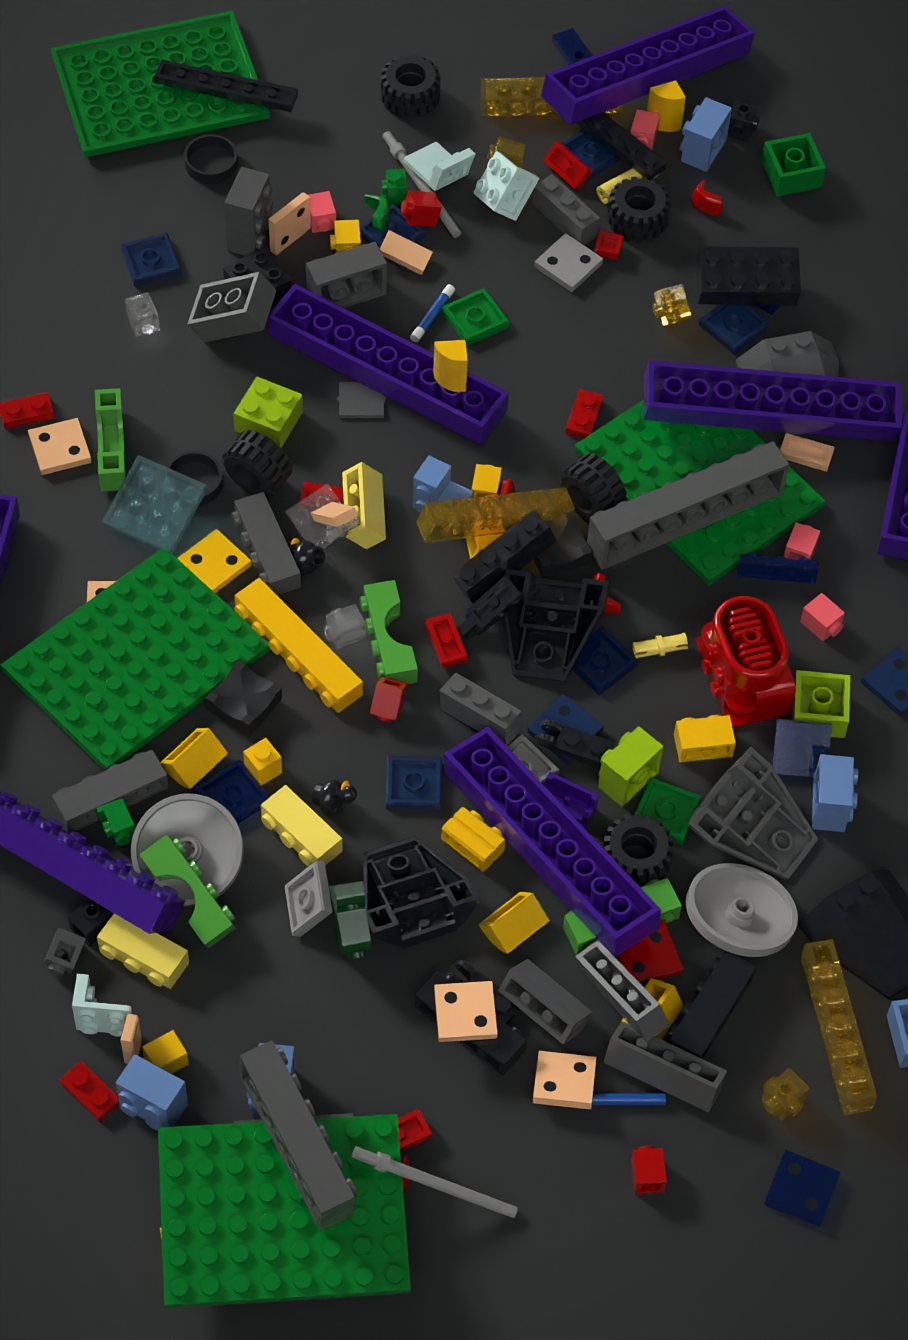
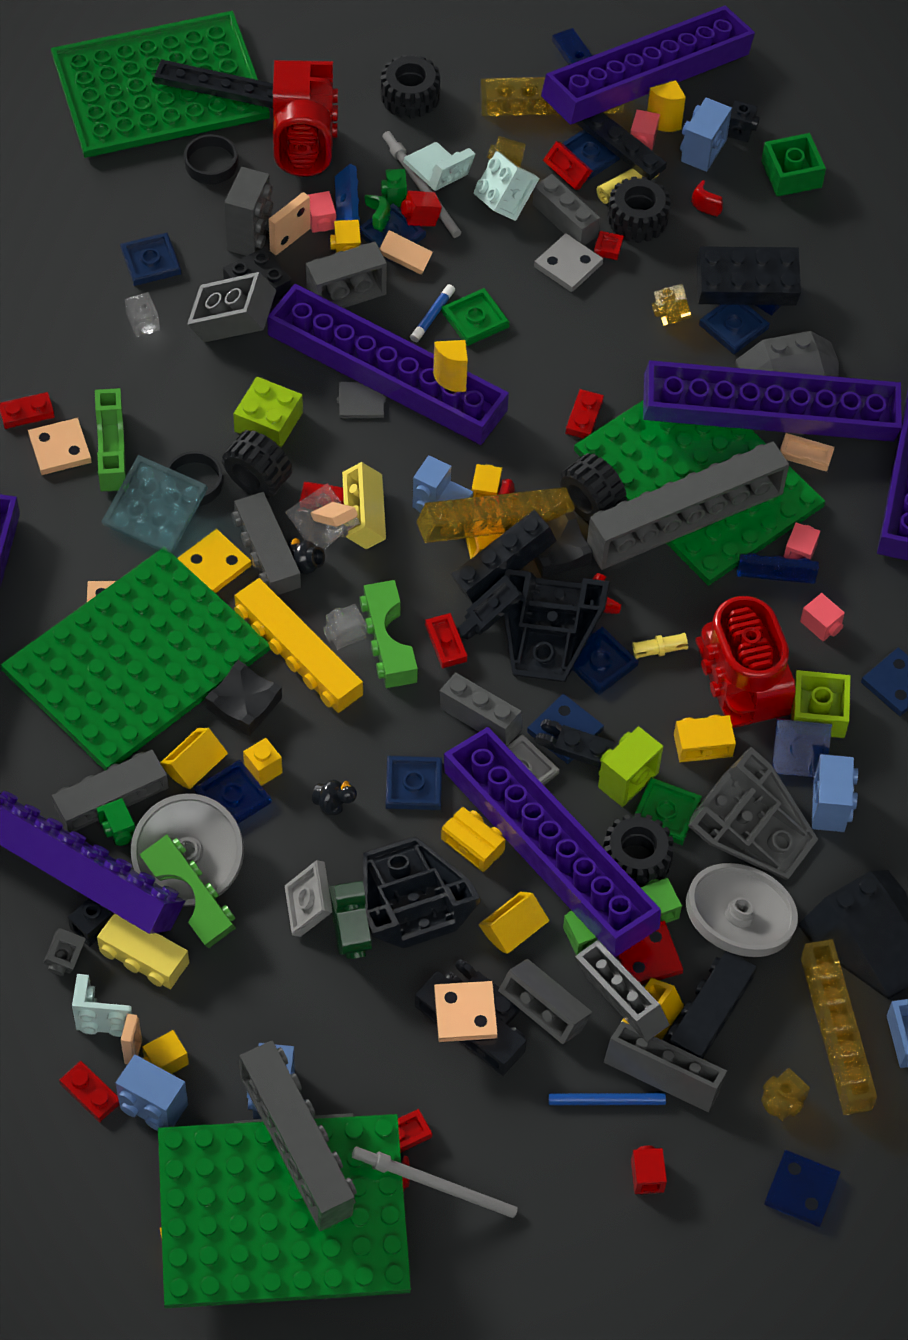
(300, 827): light yellow brick -> none
(304, 116): none -> red brick
(347, 194): none -> blue tile
(388, 699): red brick -> none
(564, 1080): light nougat tile -> none
(576, 799): dark purple hinge -> none

